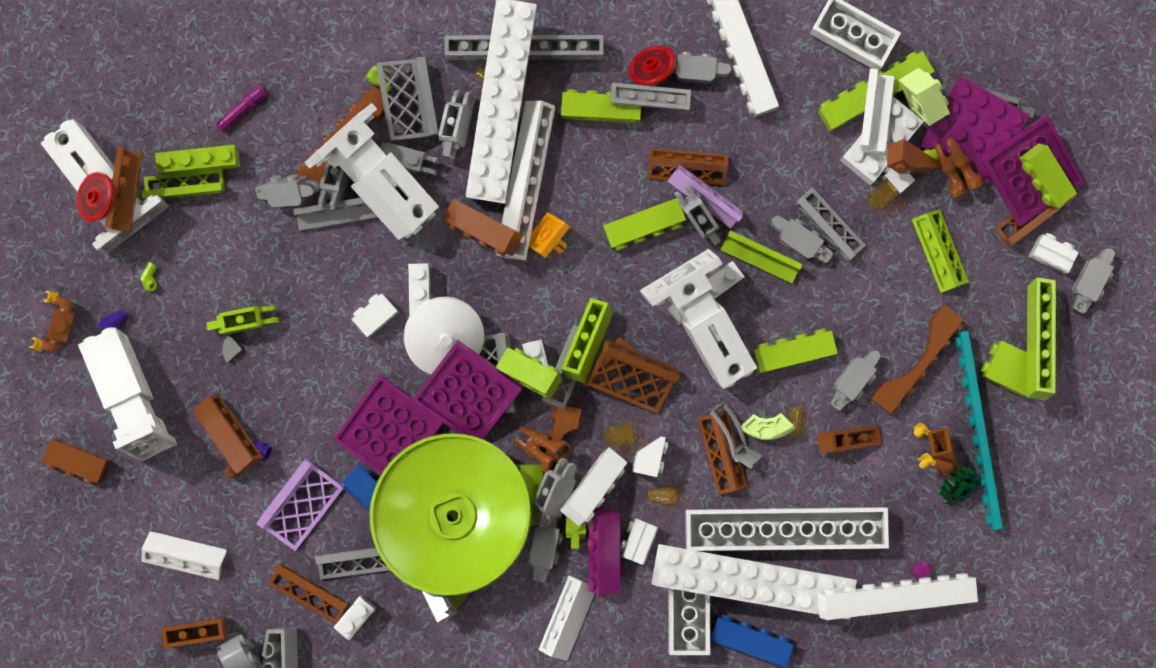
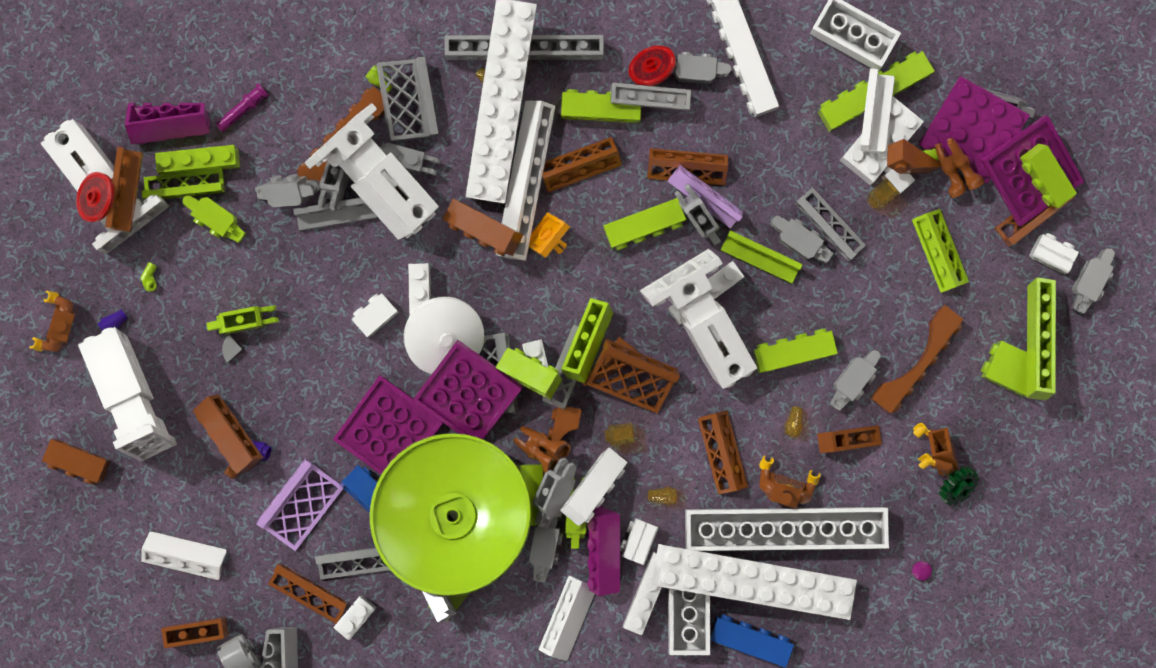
(165, 122): none -> magenta wedge
(215, 217): none -> lime hinge
(455, 124): light grey hinge -> none
(581, 167): none -> dark orange fence
(643, 600): none -> white brick
(649, 458): white slope -> none
(742, 452): light grey piece -> none
(767, 428): yellowish green tile -> none
(785, 489): none -> dark orange torso
(897, 597): white brick -> none
(924, 96): yellowish green brick -> none
(979, 438): teal plate -> none

